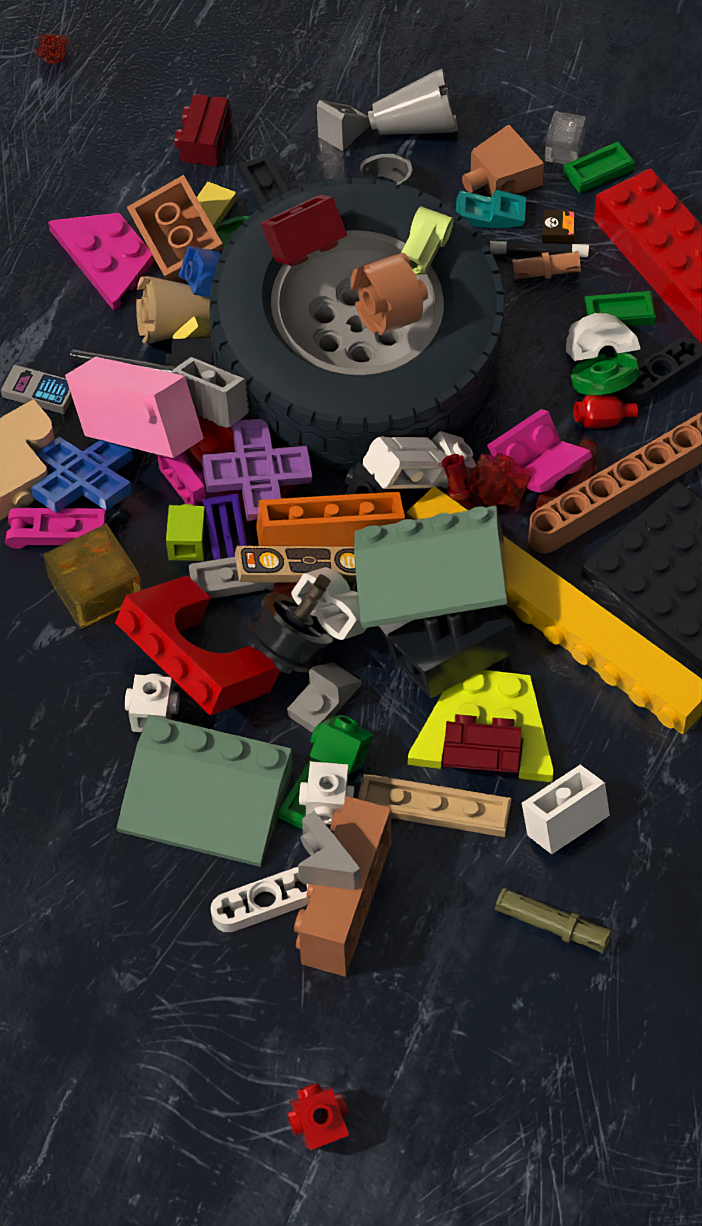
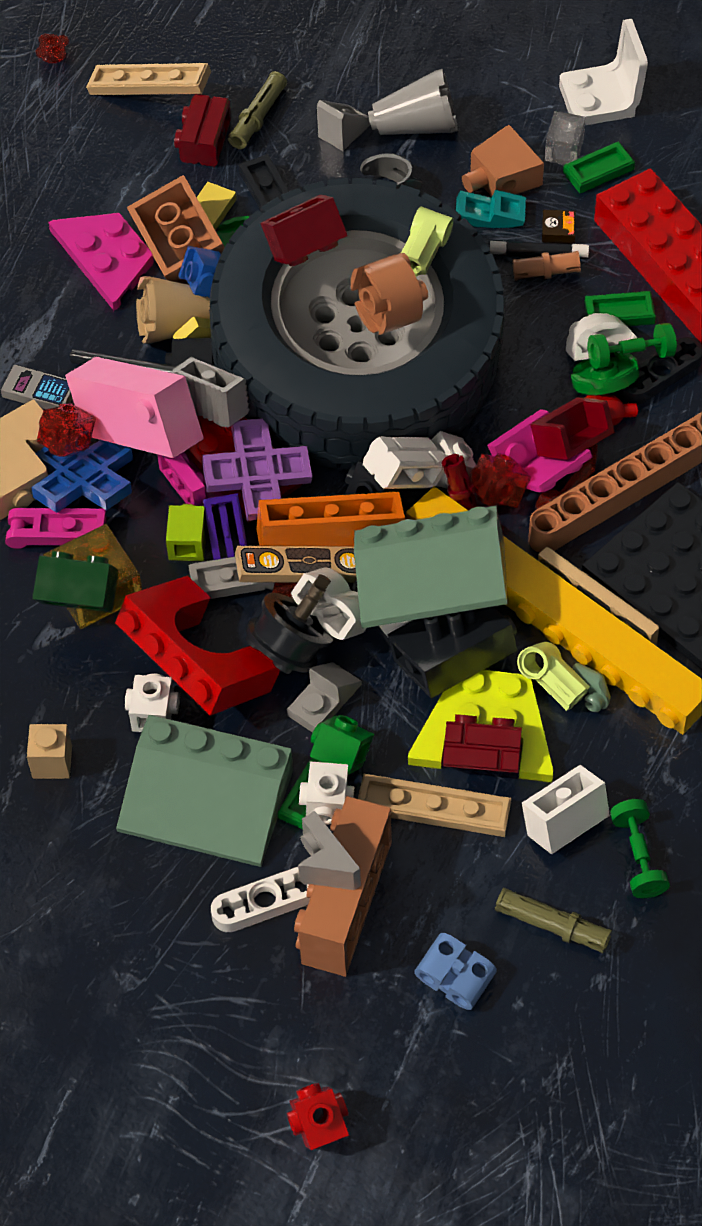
(49, 751): none -> tan brick
(65, 429): none -> clear red brick
(75, 582): none -> dark green brick
(149, 79): none -> tan tile
(252, 118): none -> olive pin
(455, 971): none -> medium blue piece
(555, 676): none -> yellowish green piece
(572, 428): none -> dark red panel
(598, 692): none -> sand green arm
(600, 594): none -> tan tile
(612, 89): none -> white piece
(649, 882): none -> green wheel
(664, 343): none -> green wheel

